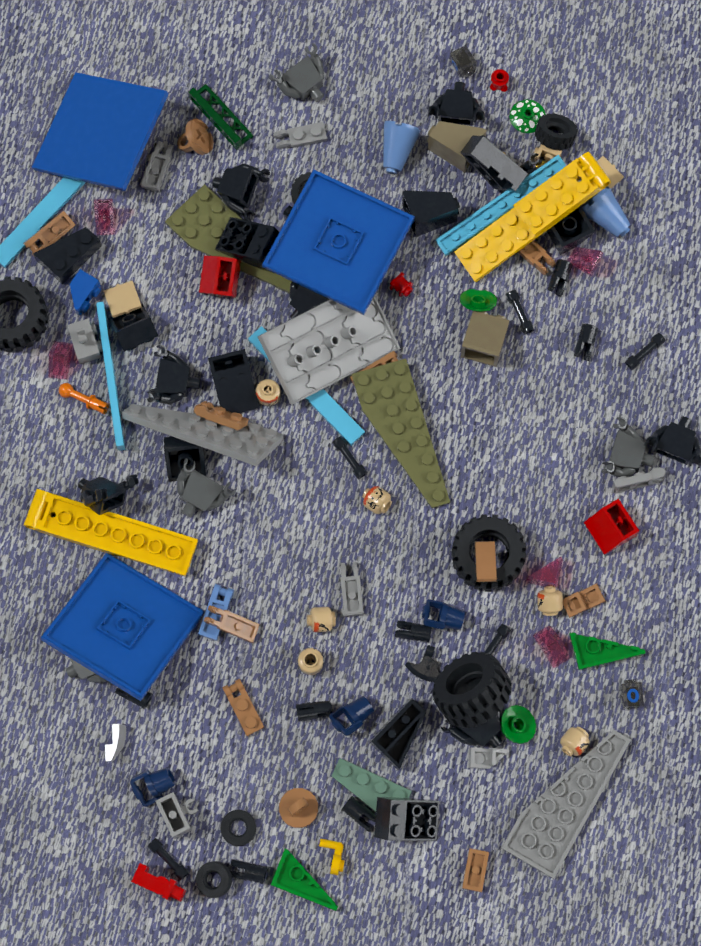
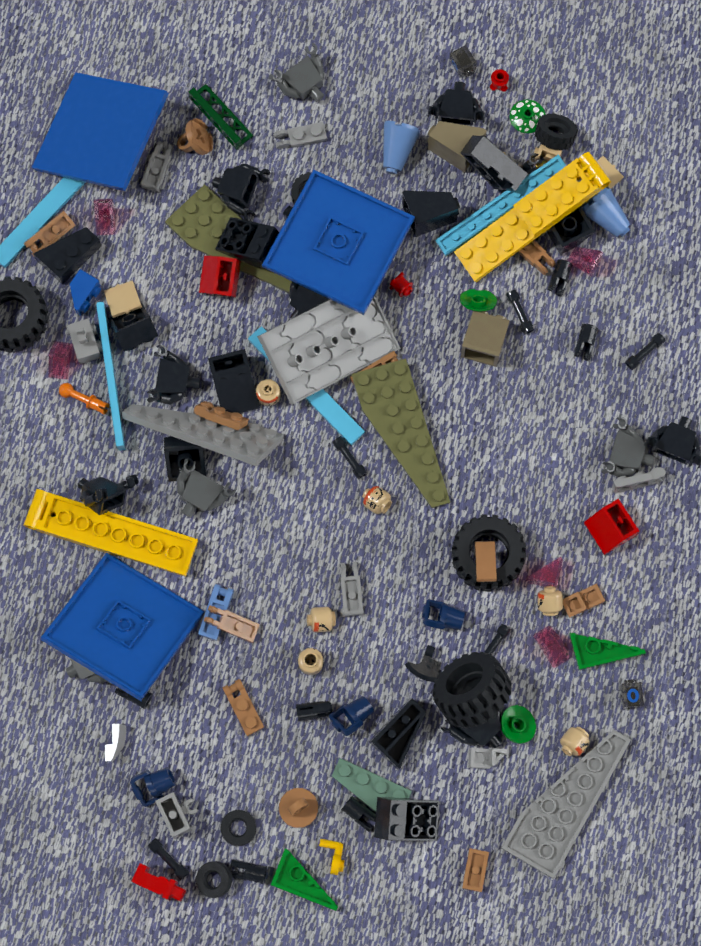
(417, 631): black hinge -> none

